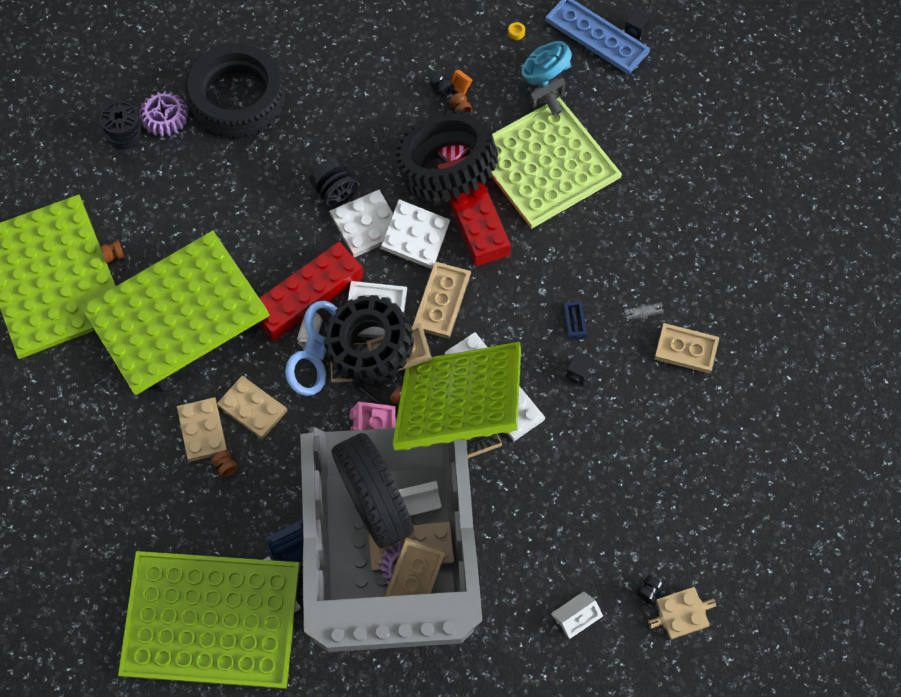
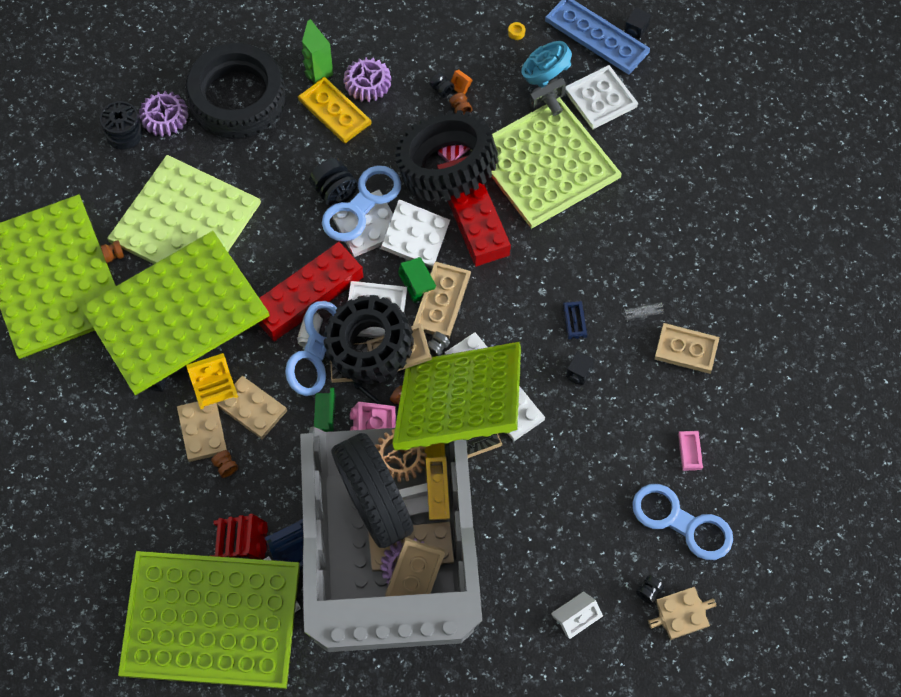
(180, 208): none -> yellowish green plate
(211, 380): none -> yellow plate
(250, 537): none -> red plate
(316, 54): none -> bright green slope
(325, 411): none -> green panel
(334, 110): none -> yellow tile
(361, 203): none -> light blue bar
(363, 78): none -> lavender gear
(407, 454): none -> light nougat gear
(416, 278): none -> green panel
(437, 344): none -> dark grey wheel
(437, 482): none -> yellow bracket
(601, 97): none -> white plate
(682, 522): none -> light blue bar
(690, 450): none -> bright pink tile

